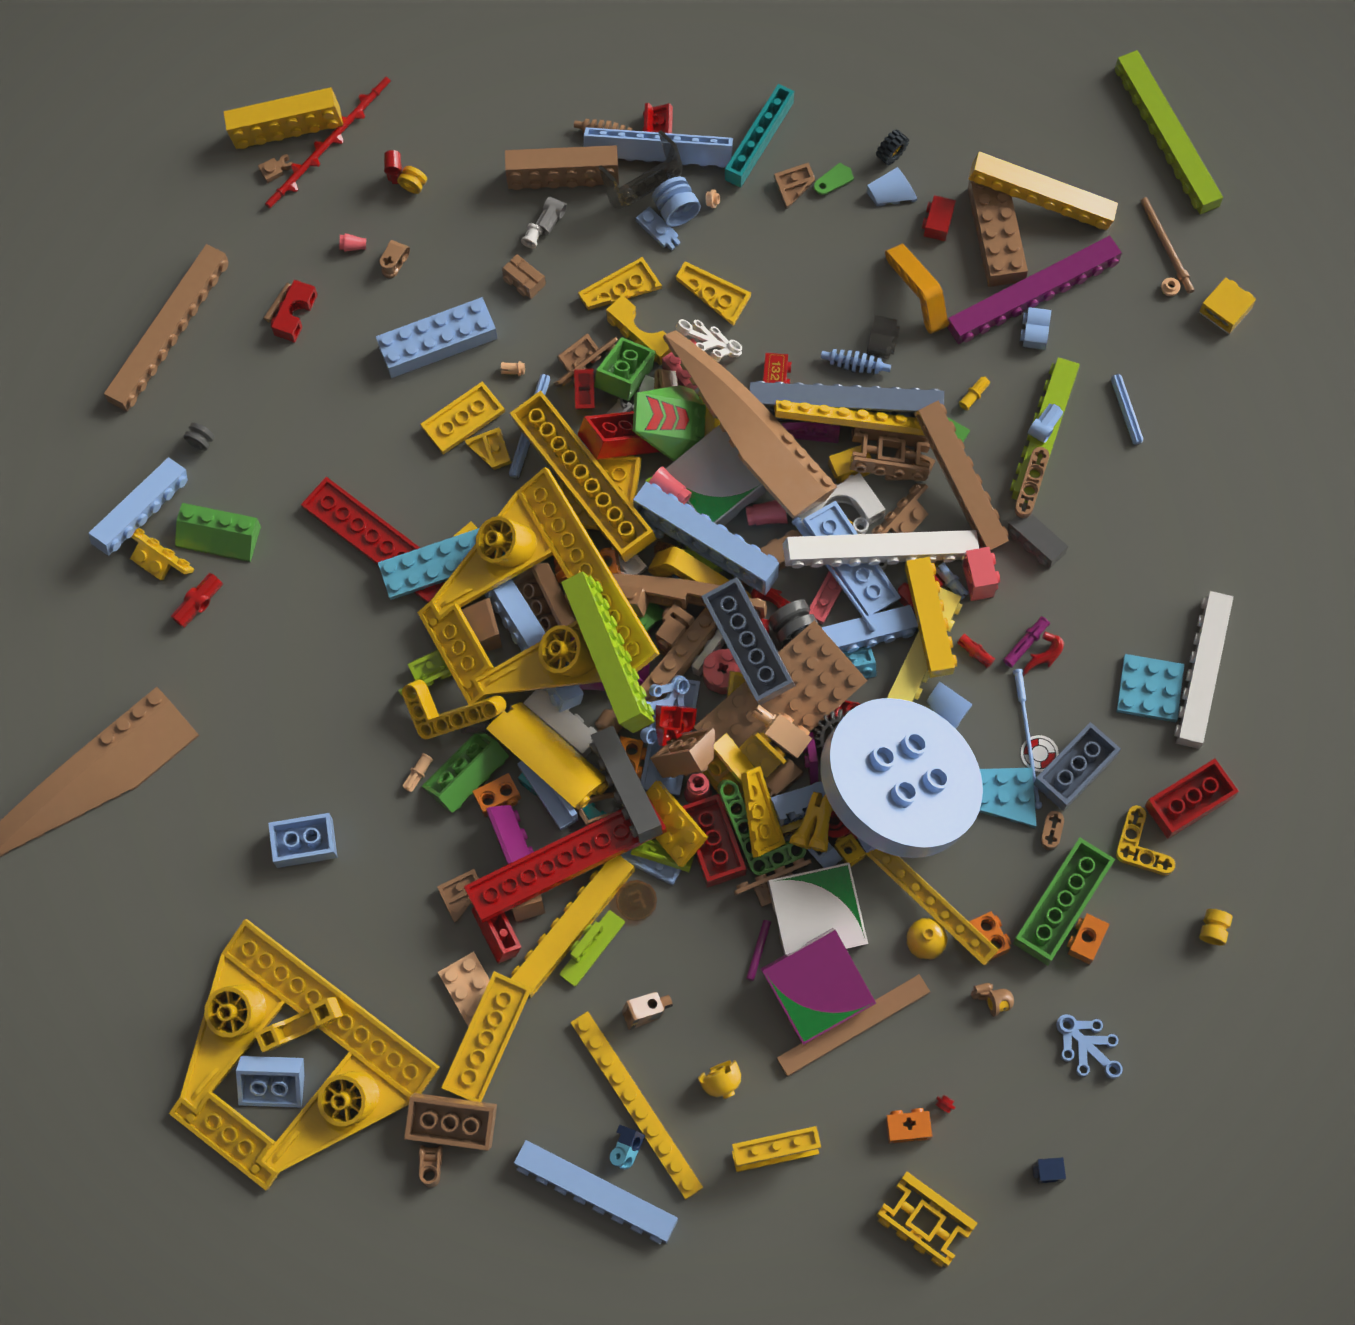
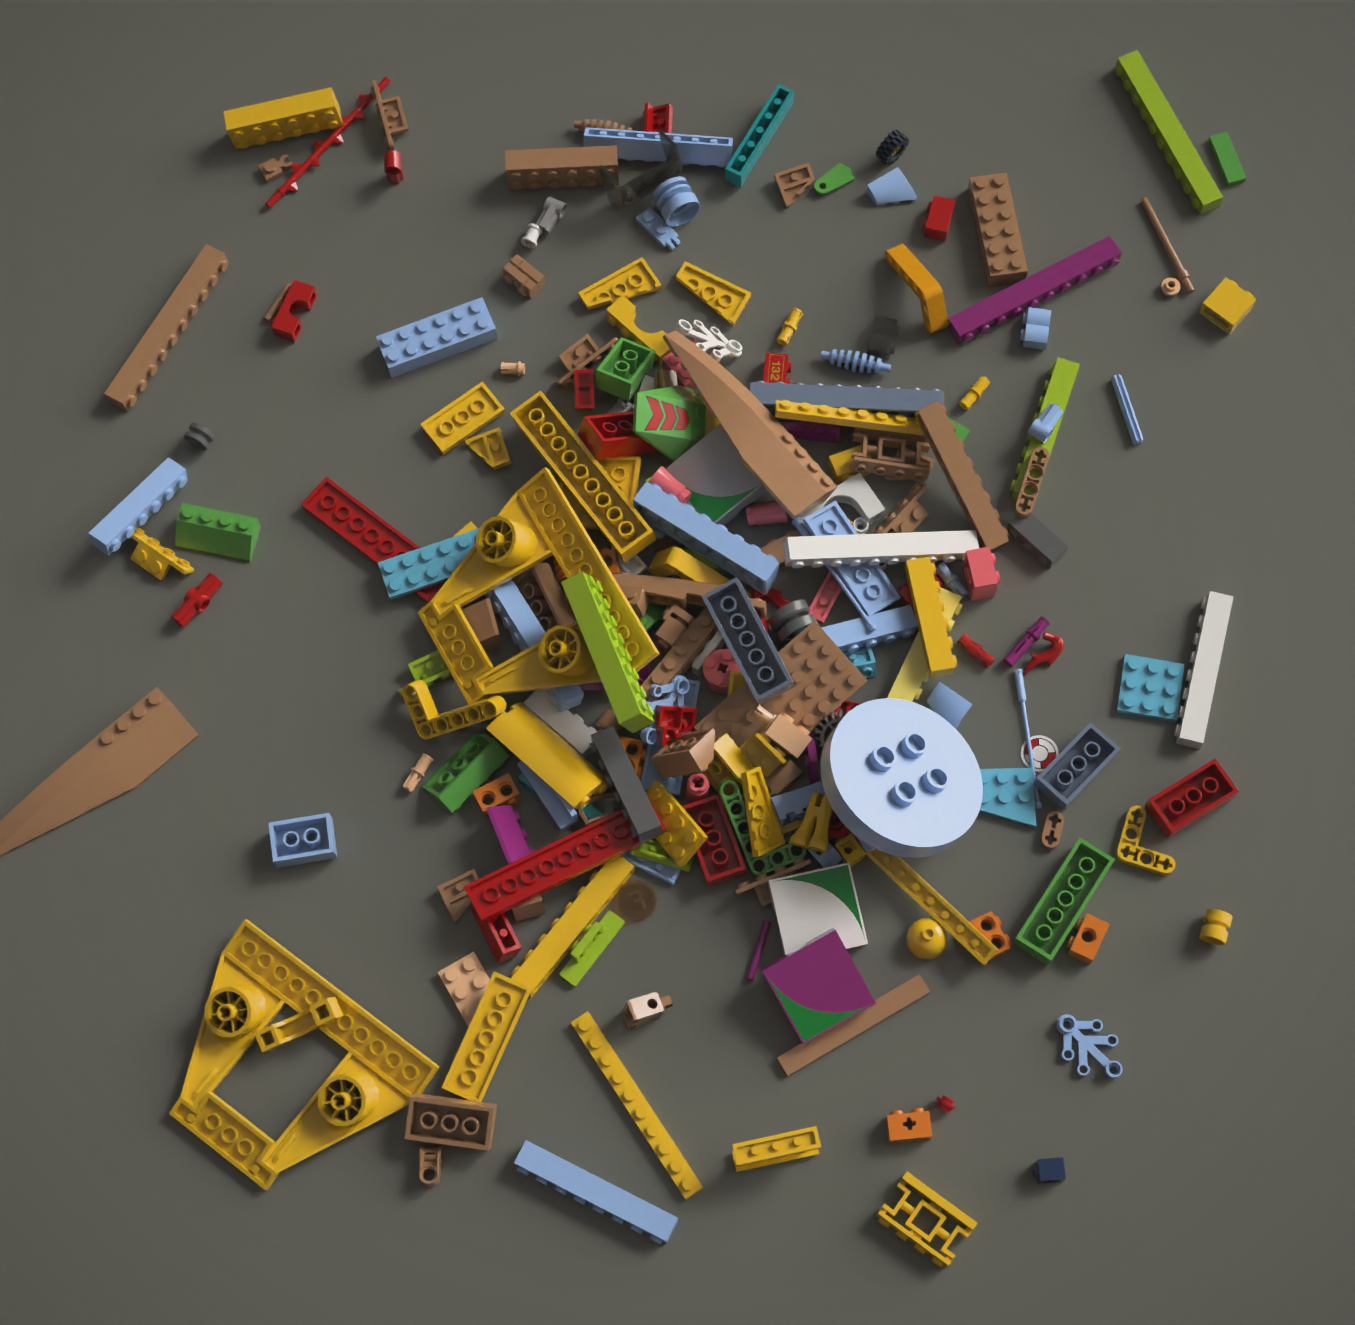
(270, 1081): light blue slope -> none
(351, 243): coral cone -> none
(392, 115): none -> medium nougat bracket
(393, 258): medium nougat piece -> none
(412, 179): yellow wheel -> none
(524, 443): light blue axle -> none
(626, 1148): leg -> none
(712, 198): light nougat plate -> none
(721, 1079): yellow cylinder -> none
(789, 327): none -> yellow pin
(997, 1000): medium nougat piece -> none
(1042, 191): yellow brick -> none
(1227, 158): none -> bright green tile

